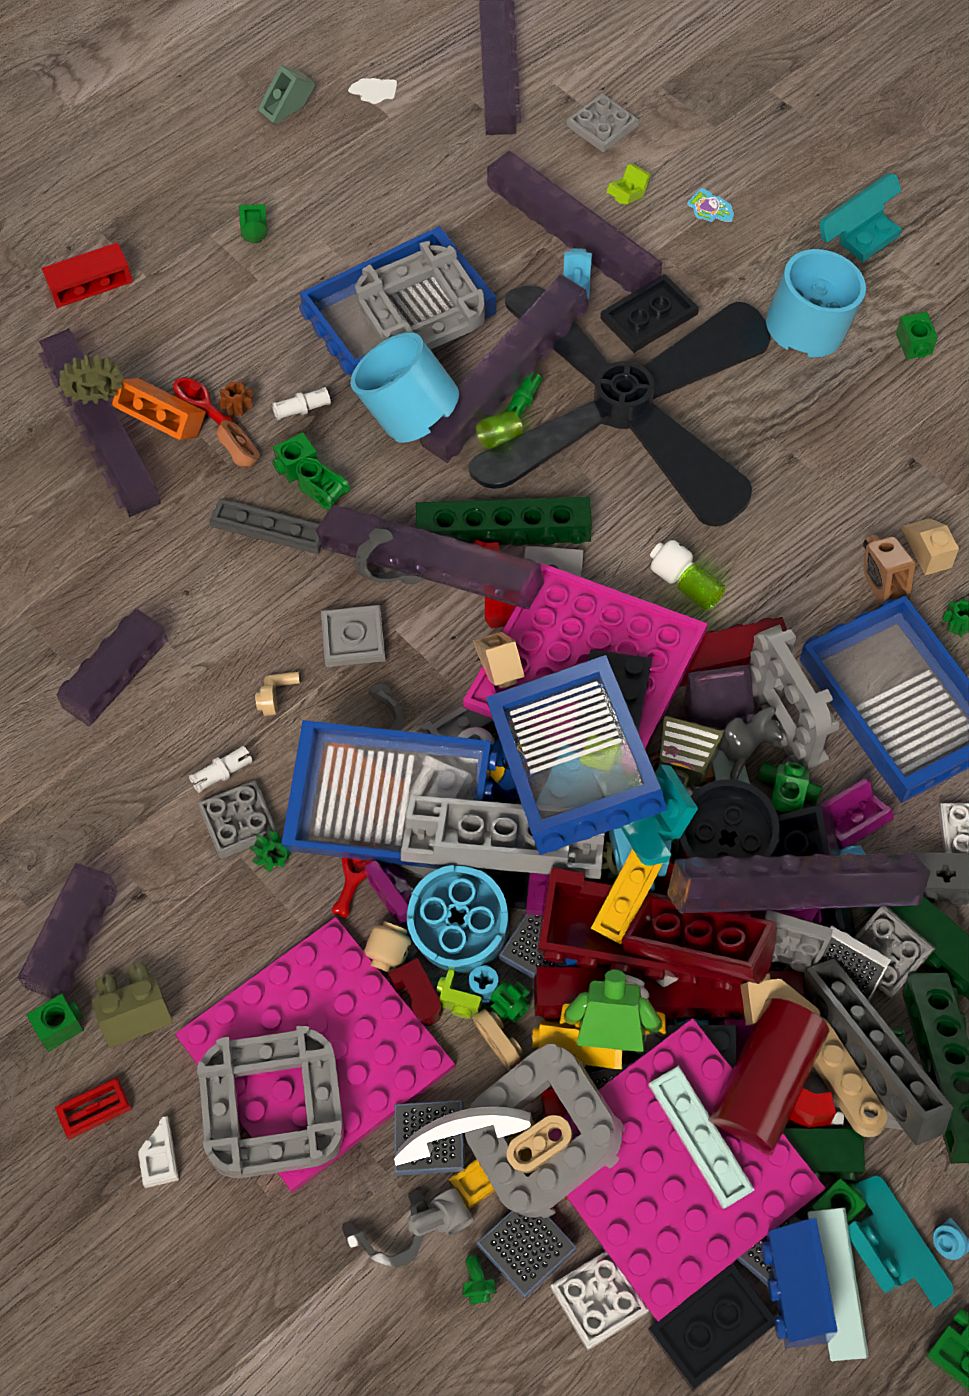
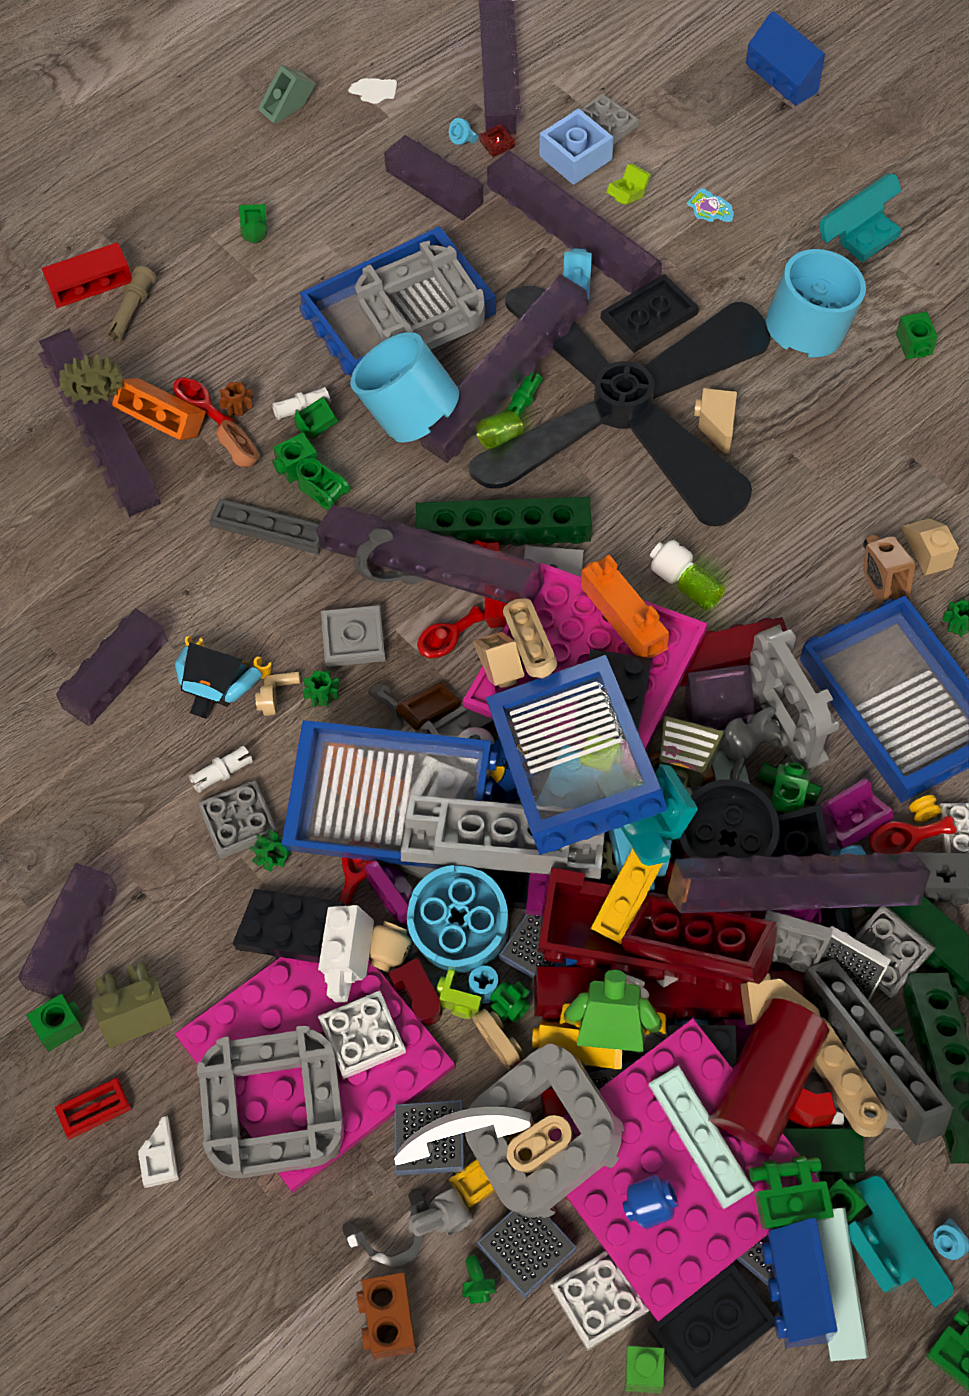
(134, 293): none -> dark tan pin
(215, 676): none -> torso
(284, 925): none -> black plate
(315, 418): none -> green plate
(321, 688): none -> green gear
(345, 949): none -> white hinge
(362, 1034): none -> white tile
(395, 1314): none -> dark orange brick
(428, 706): none -> reddish brown tile
(434, 177): none -> clear purple brick
(442, 638): none -> red piece
(461, 133): none -> medium azure plate
(497, 140): none -> clear red plate
(530, 638): none -> tan plate
(576, 146): none -> light blue brick
(624, 608): none -> orange brick
(644, 1369): none -> bright green brick
(650, 1202): none -> blue head
(717, 416): none -> tan slope
(786, 59): none -> blue slope
(794, 1203): none -> green plate
(902, 837): none -> red piece
(925, 808): none -> yellow bush

